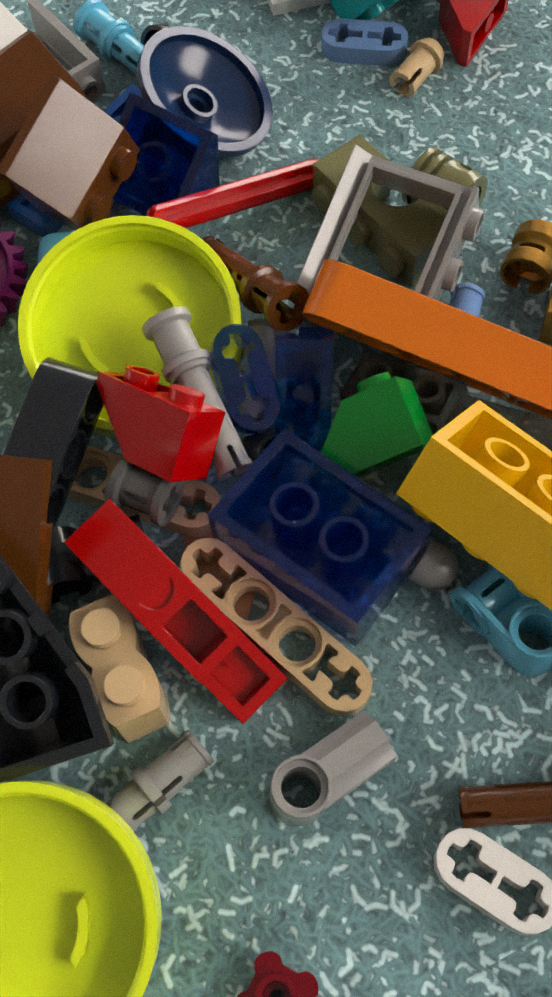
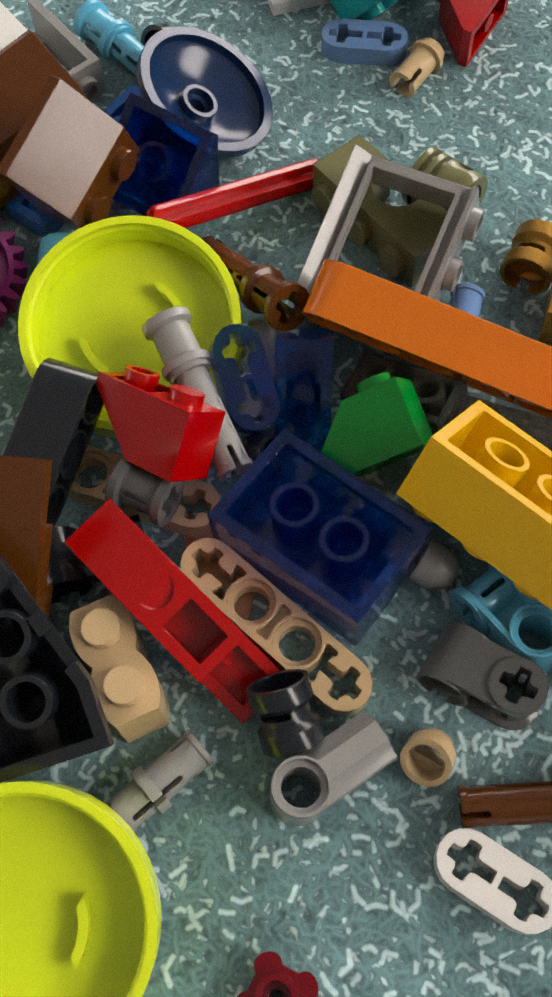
(285, 713): none -> black wheel
(425, 764): none -> tan hinge
(480, 673): none -> dark grey piece

